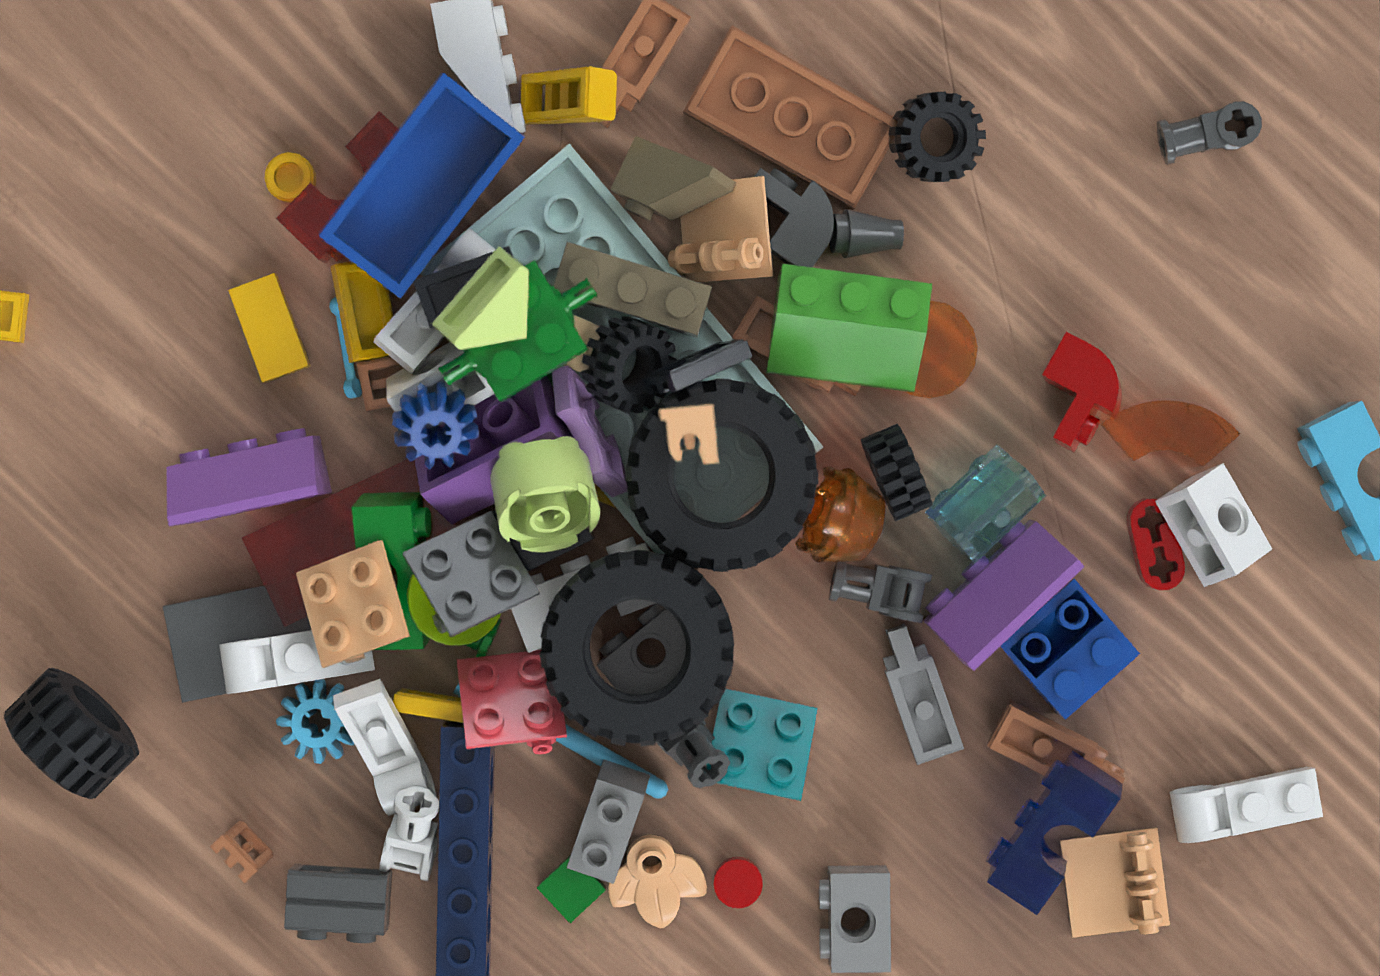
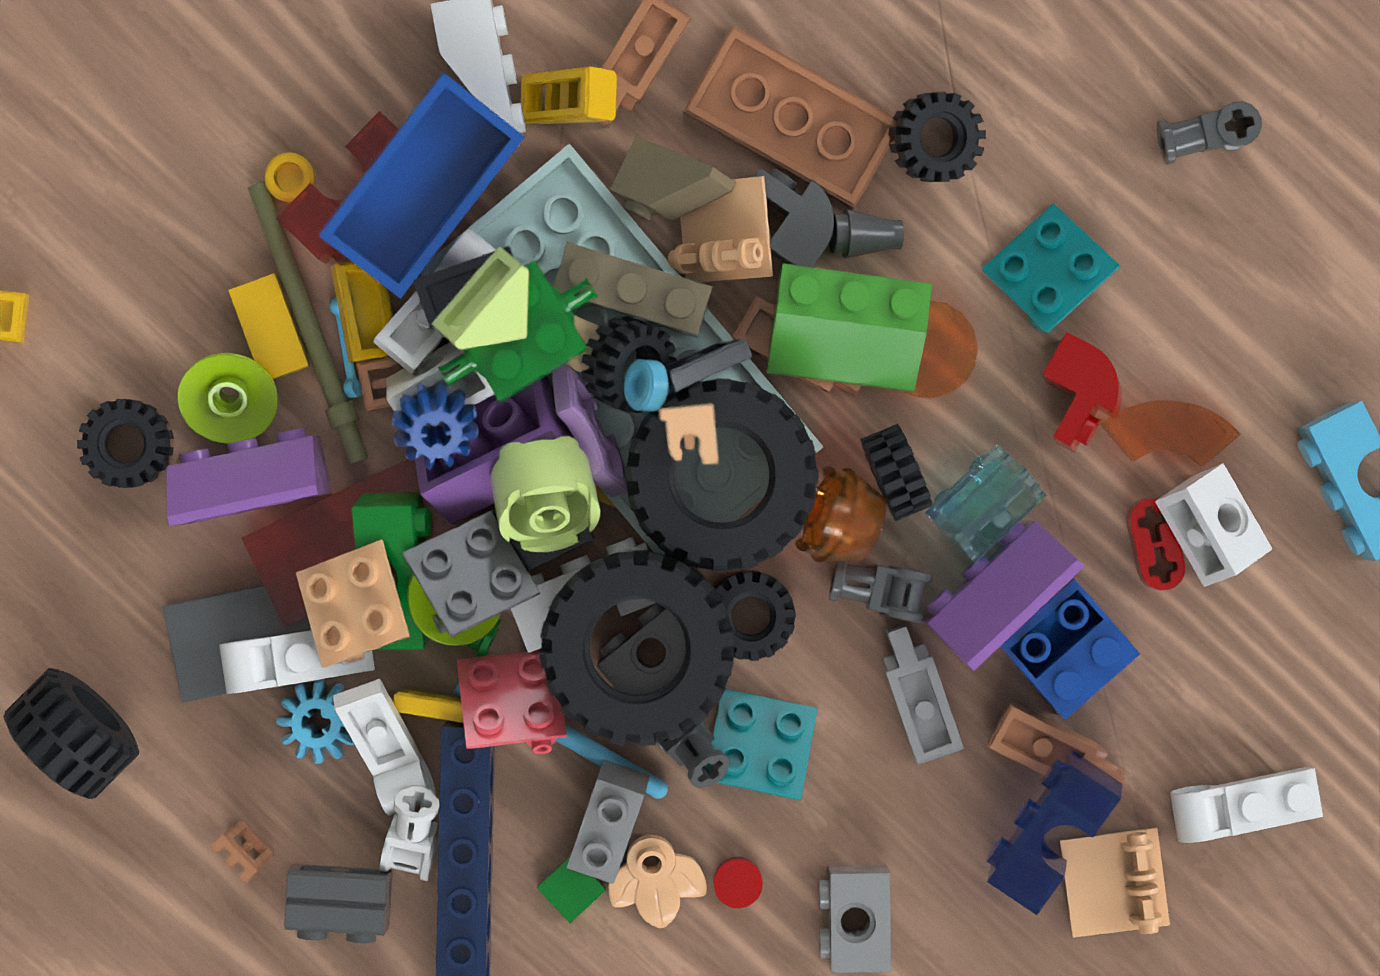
(96, 436): none -> black tyre
(223, 416): none -> lime dish
(341, 413): none -> olive bar
(646, 385): none -> medium azure tile
(781, 613): none -> black tyre
(1050, 268): none -> teal hinge

